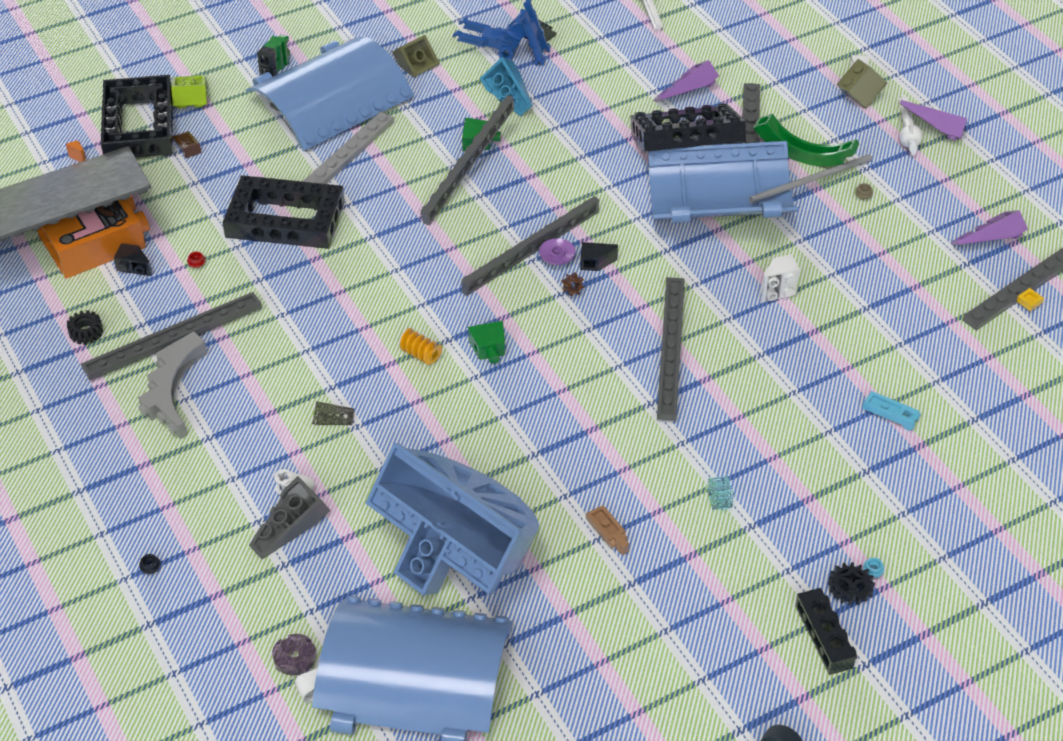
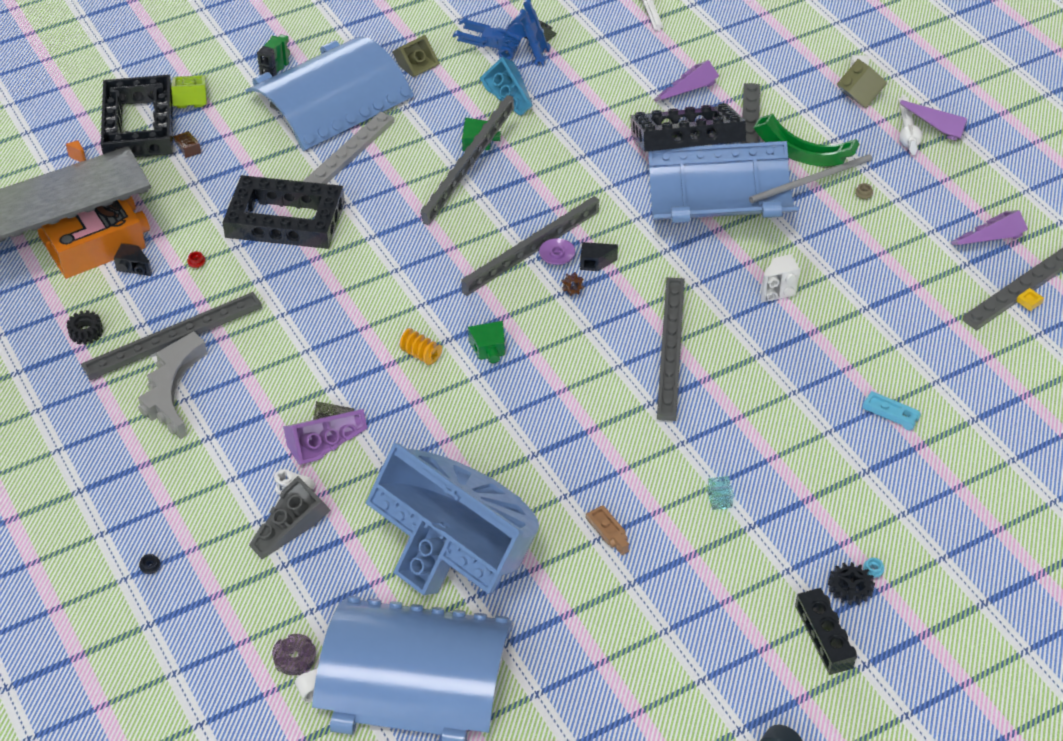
(317, 437): none -> medium lavender wedge

